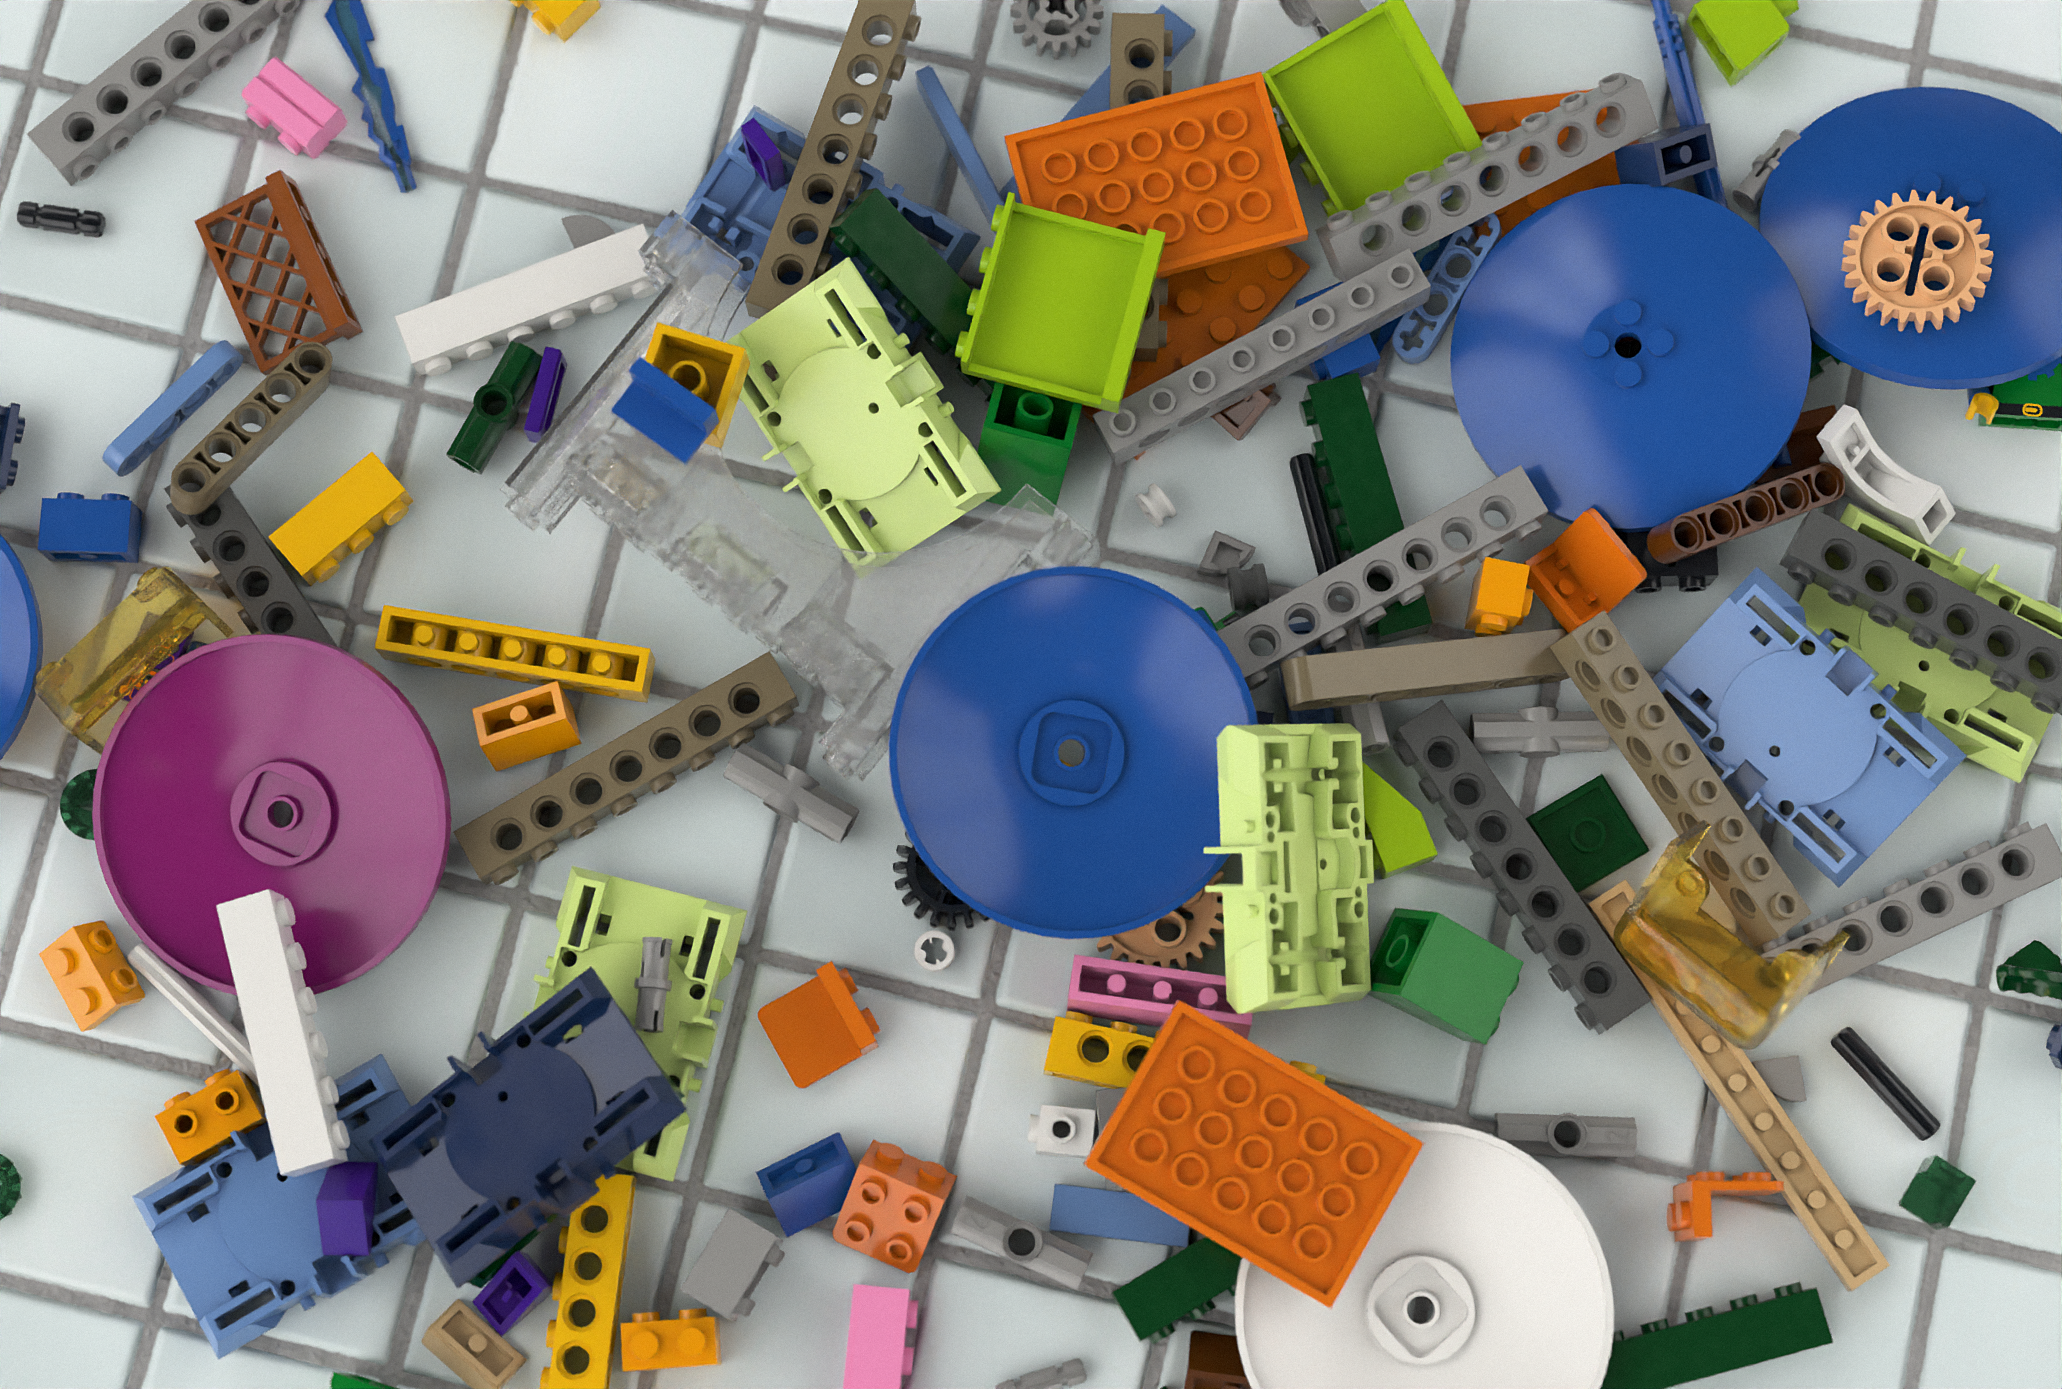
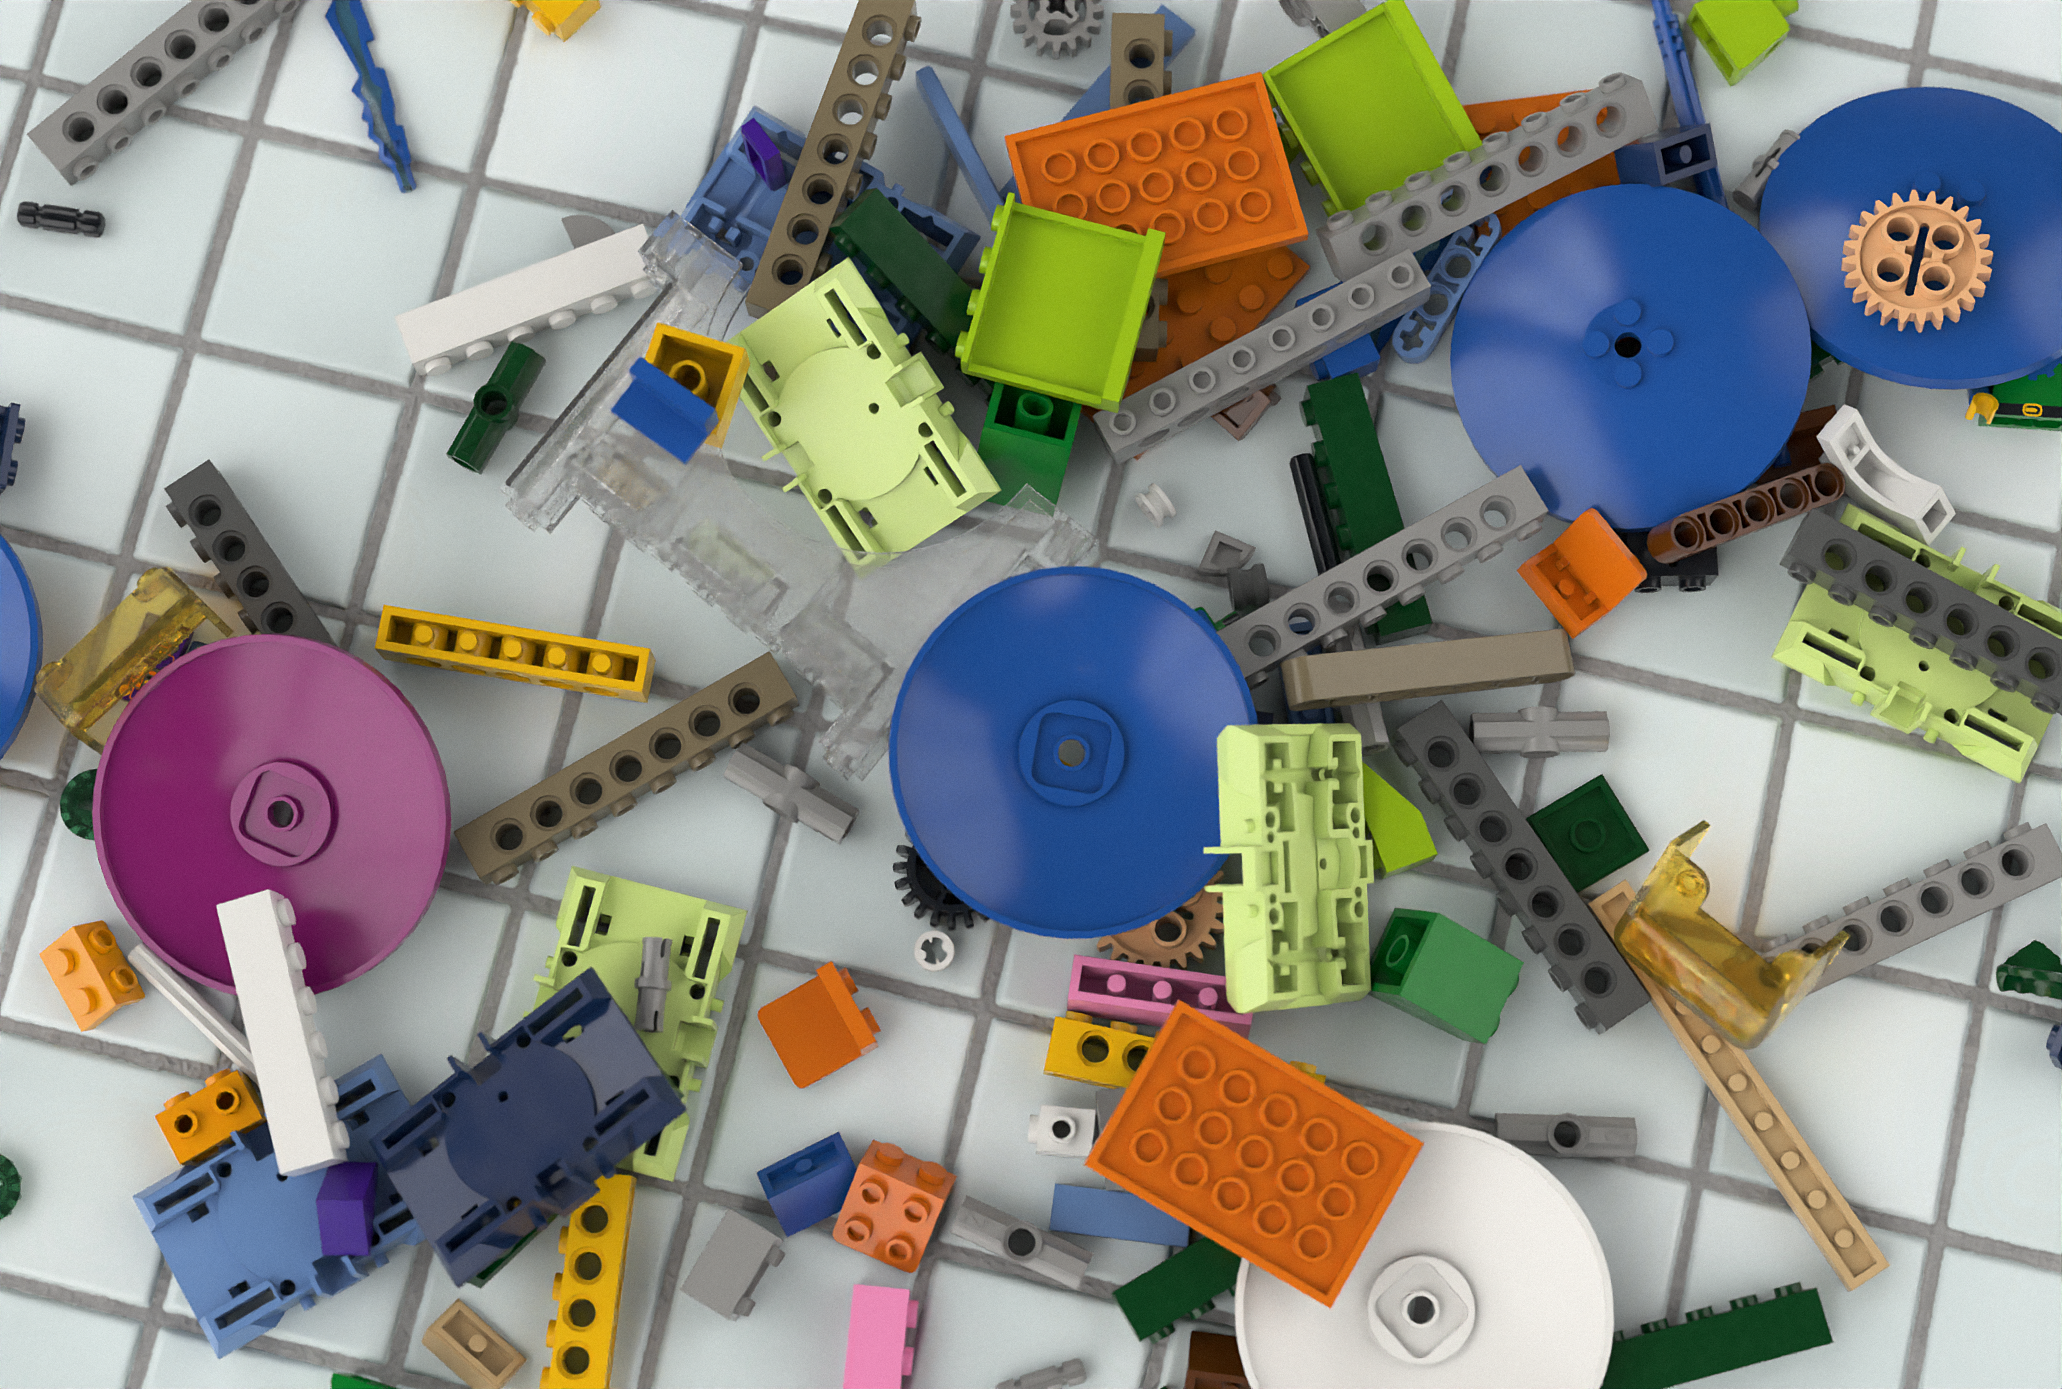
(90, 528): blue brick -> none
(173, 408): medium blue beam -> none
(247, 446): dark tan beam -> none
(293, 108): bright pink brick -> none
(305, 248): dark orange fence -> none
(342, 519): yellow brick -> none
(513, 1292): dark purple slope -> none
(526, 726): light orange brick -> none
(545, 394): dark purple tile -> none
(670, 1343): light orange brick -> none
(1498, 598): light orange brick -> none
(1680, 778): dark tan brick -> none
(1691, 1207): orange bracket -> none
(1783, 1077): light grey tile -> none
(1817, 716): medium blue piece -> none
(1885, 1083): black axle -> none
(1936, 1192): clear green panel -> none

